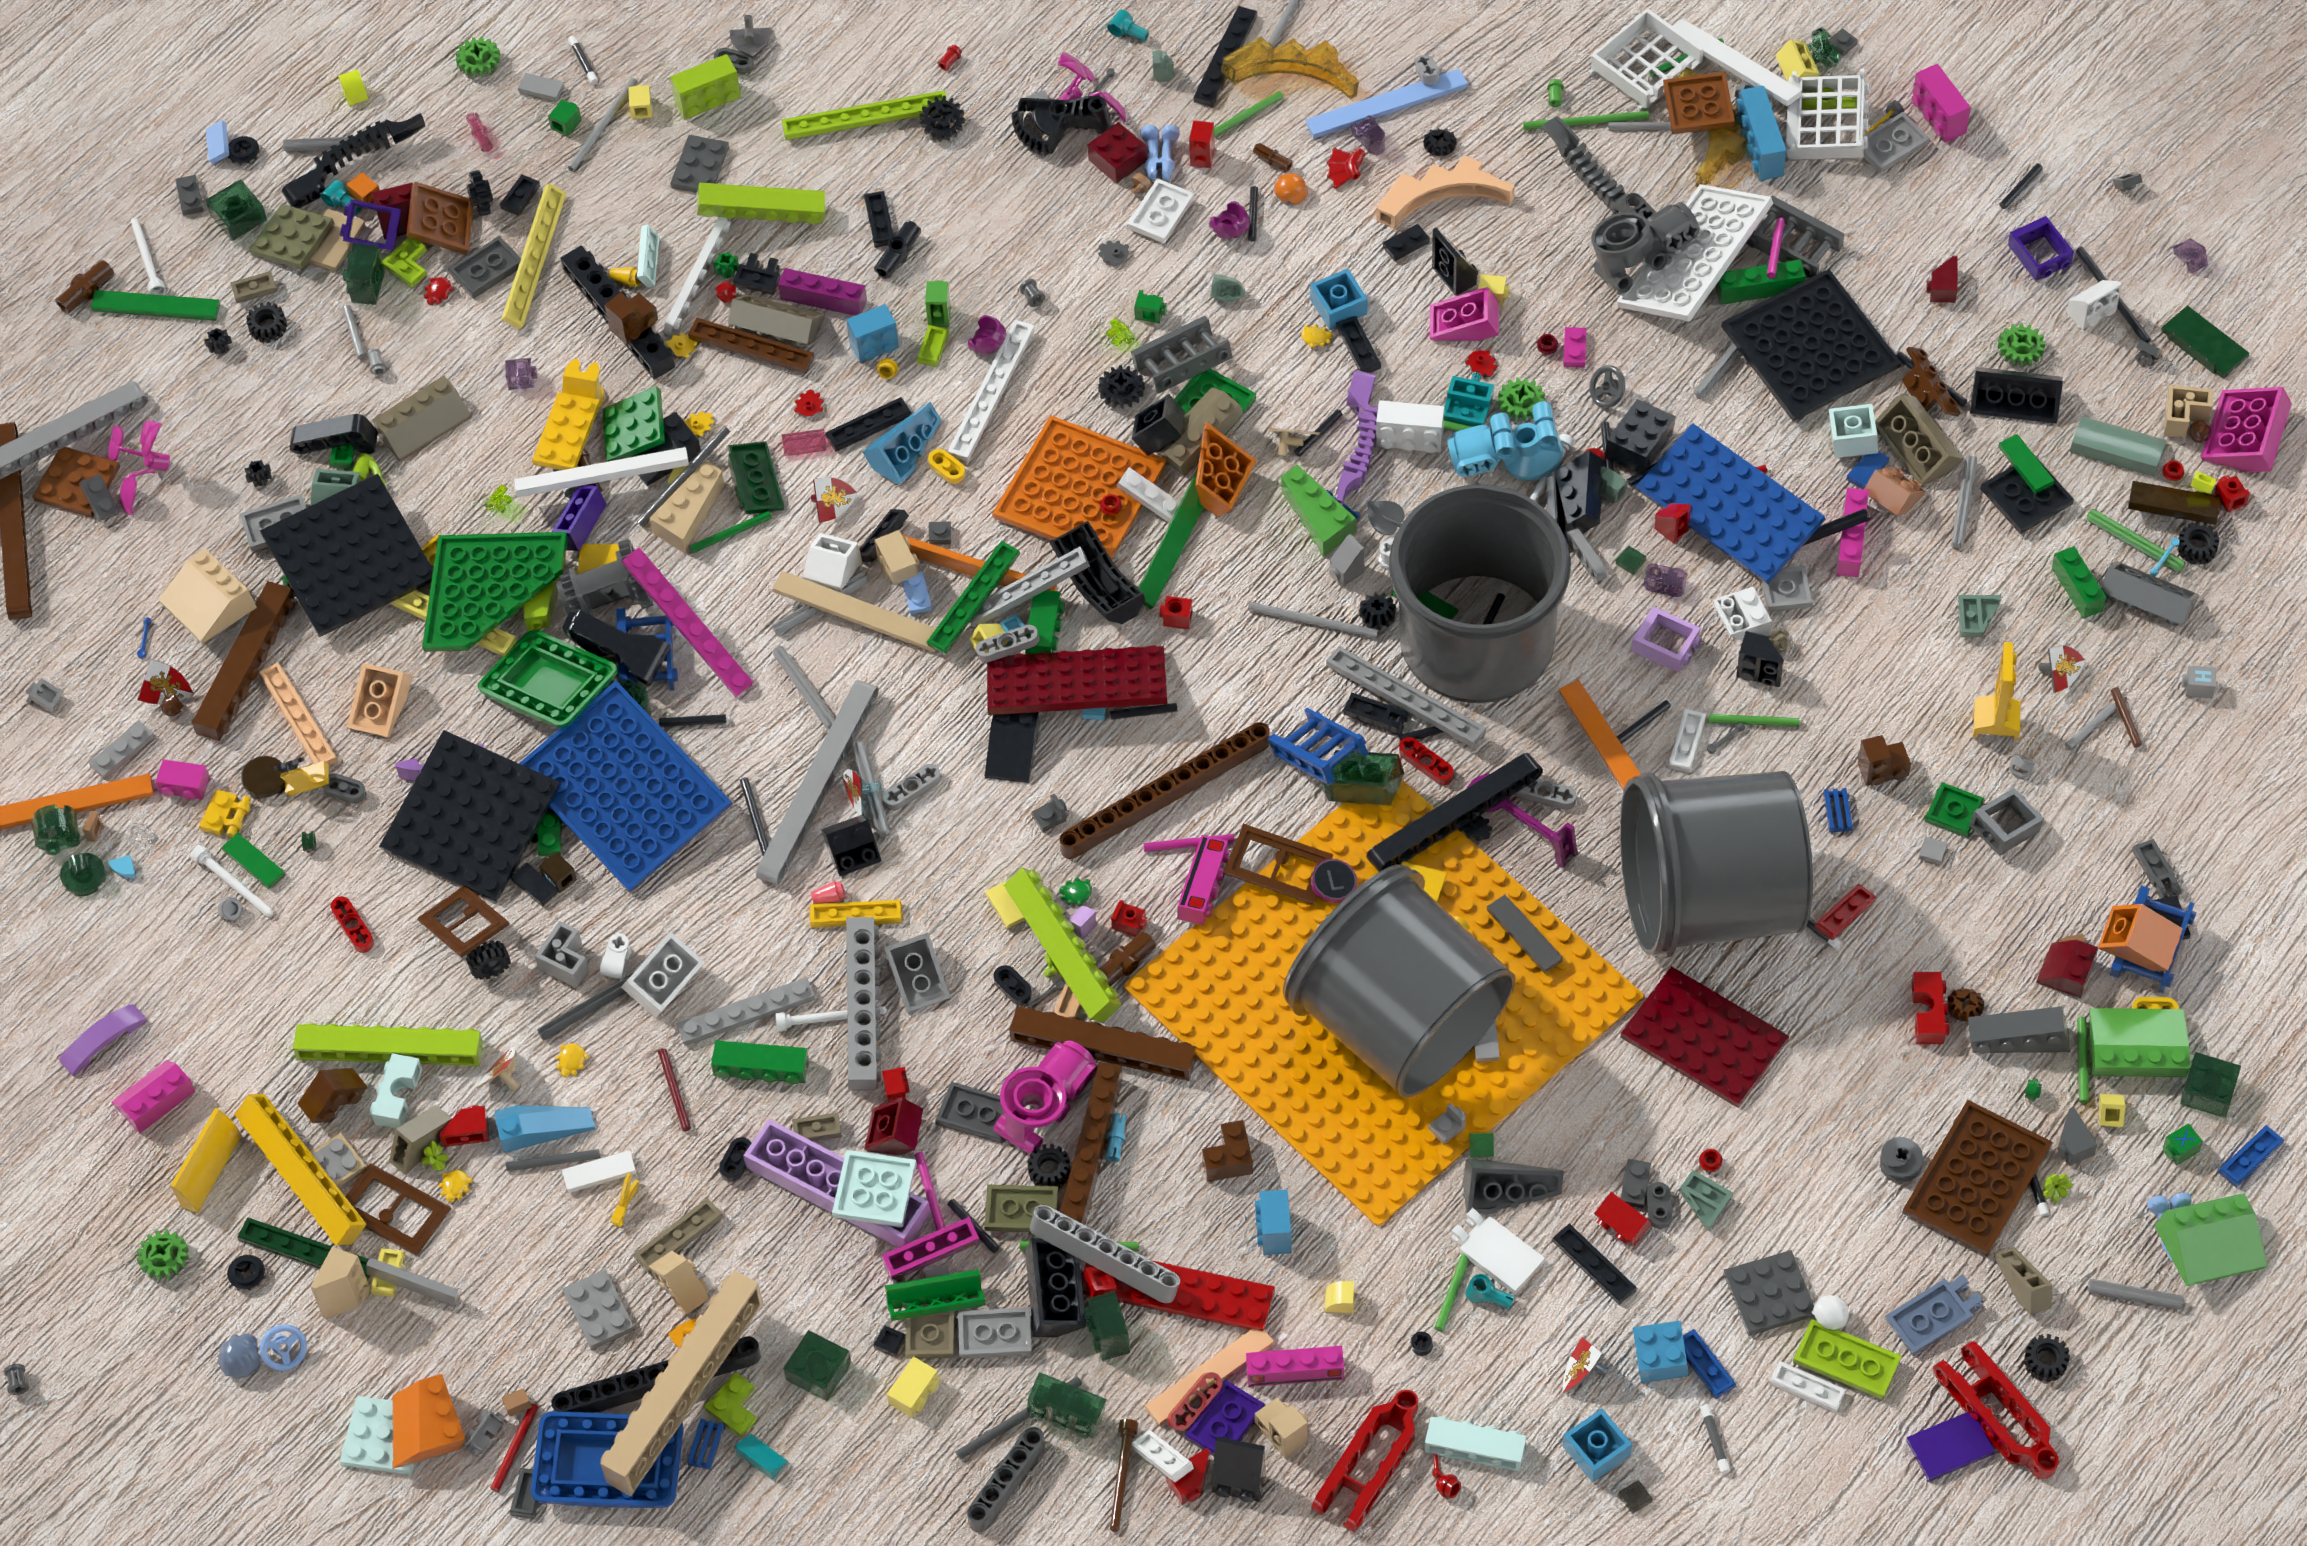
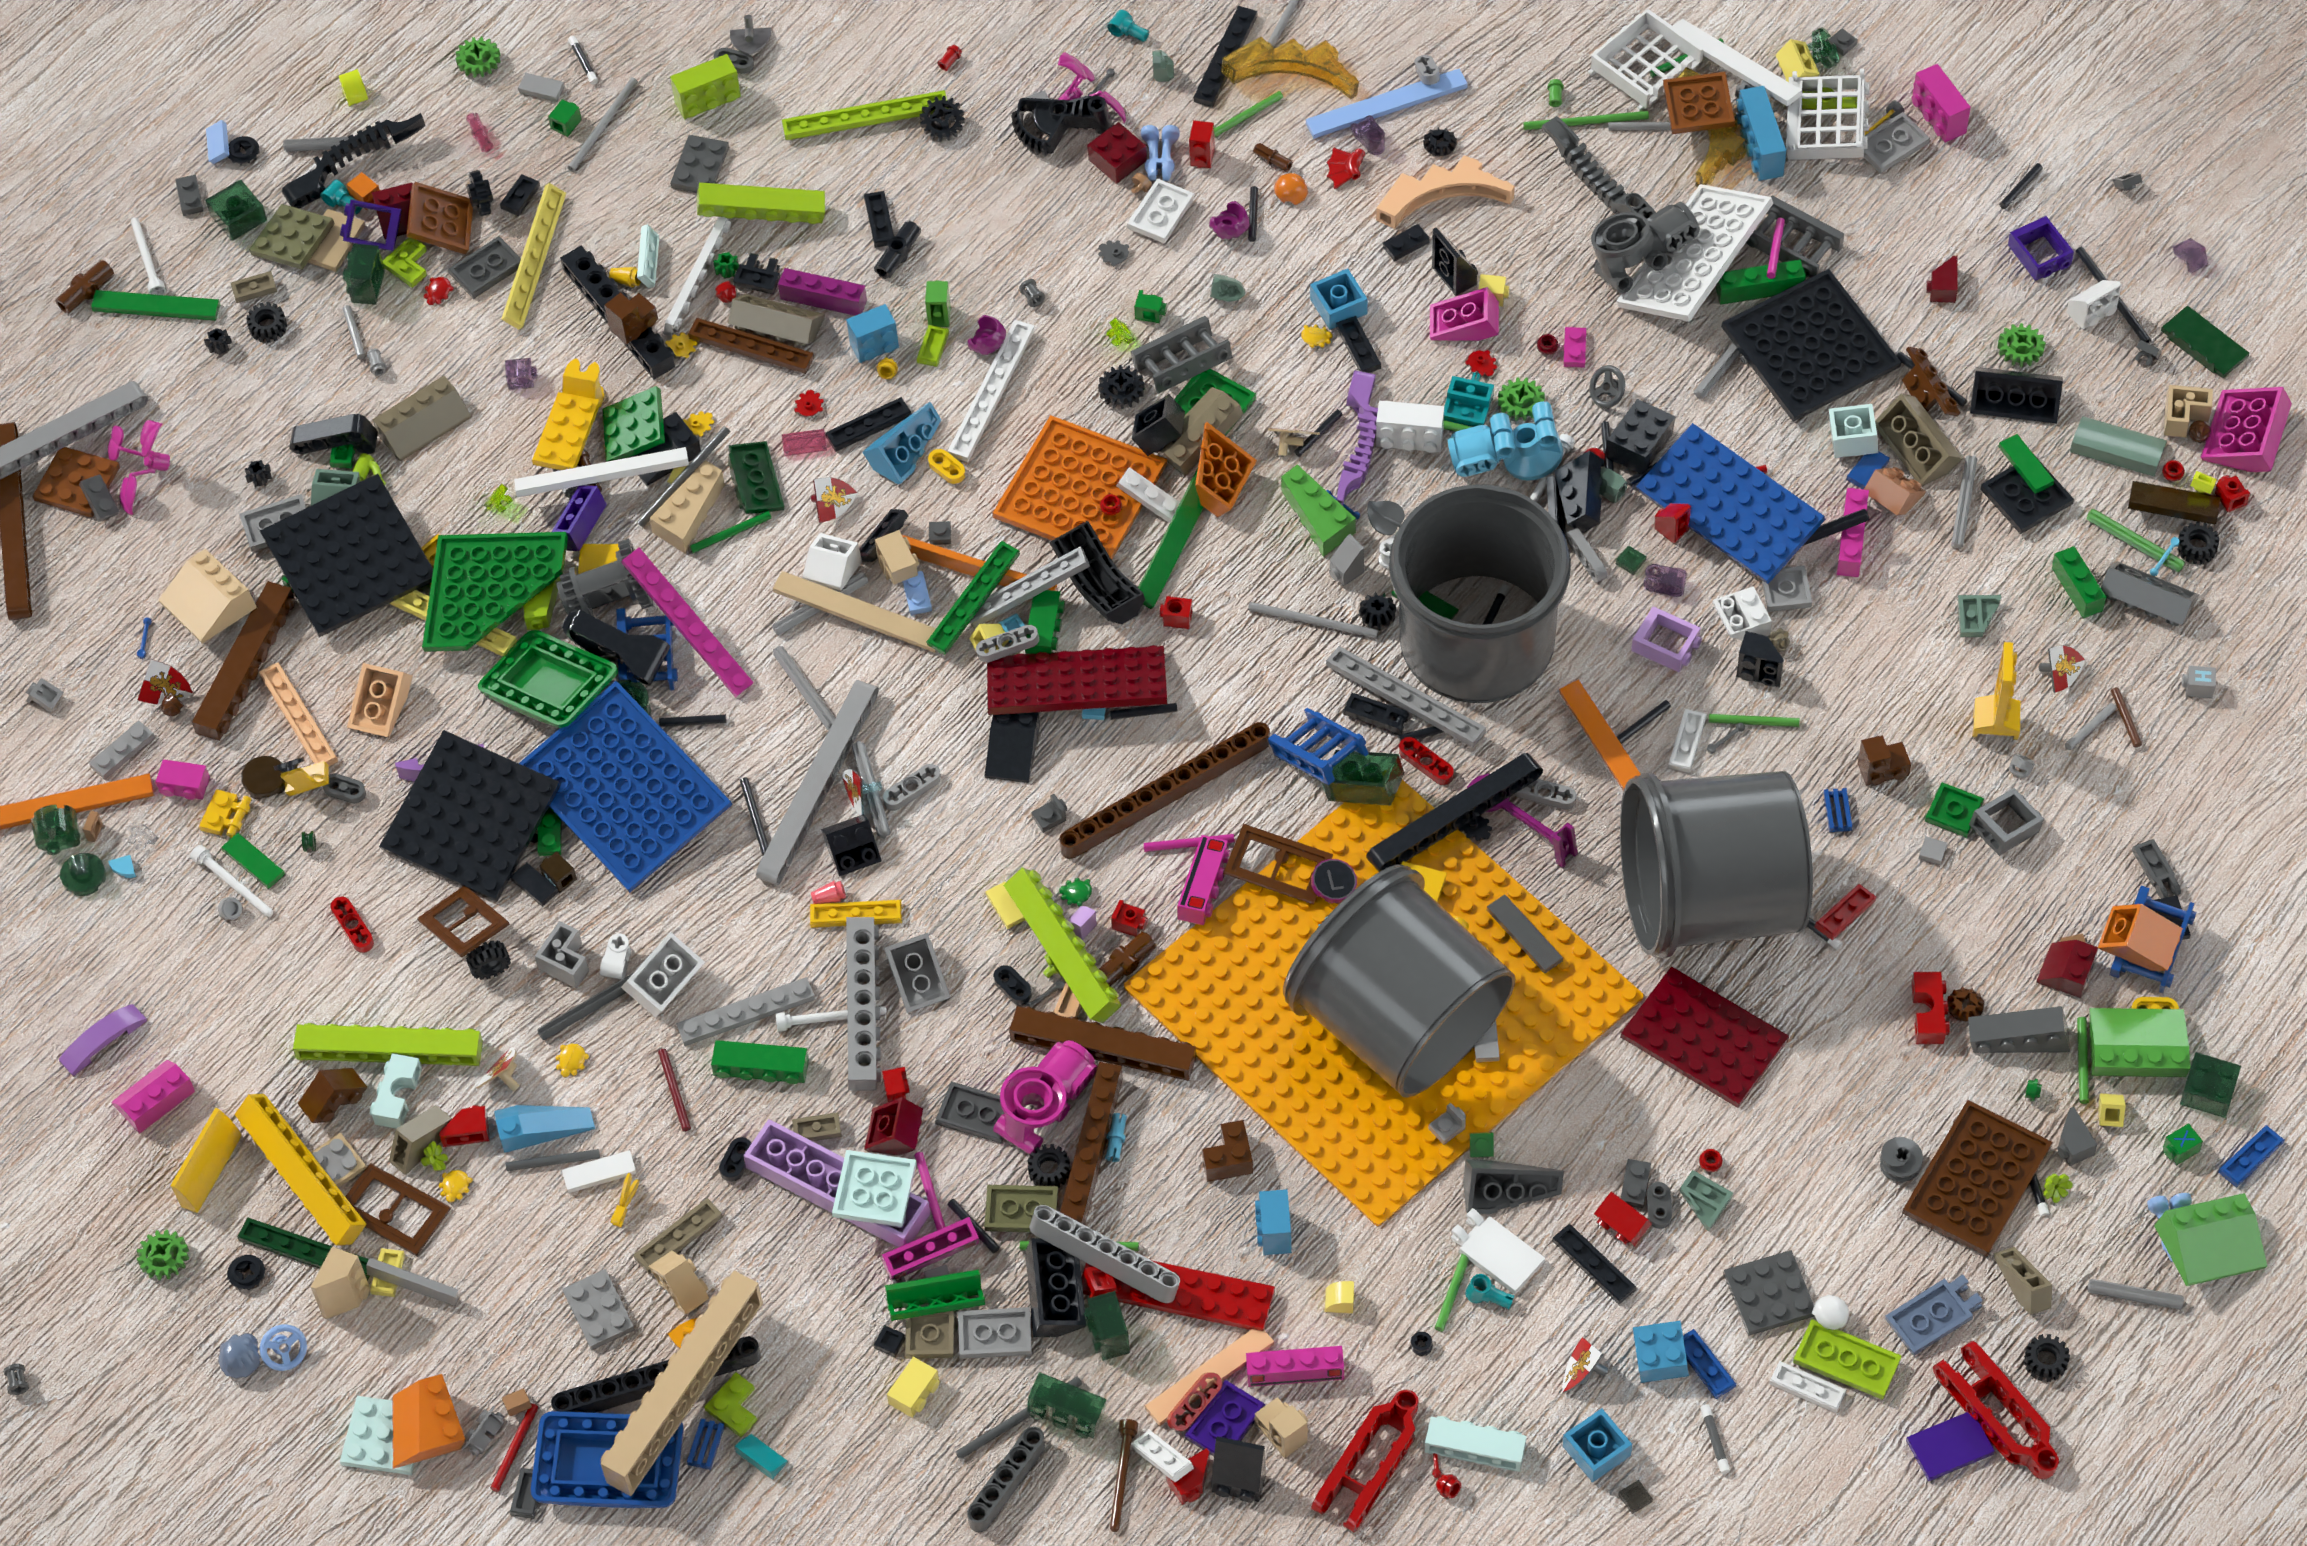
(640, 102): light yellow brick -> none
(817, 1365): clear green brick -> none

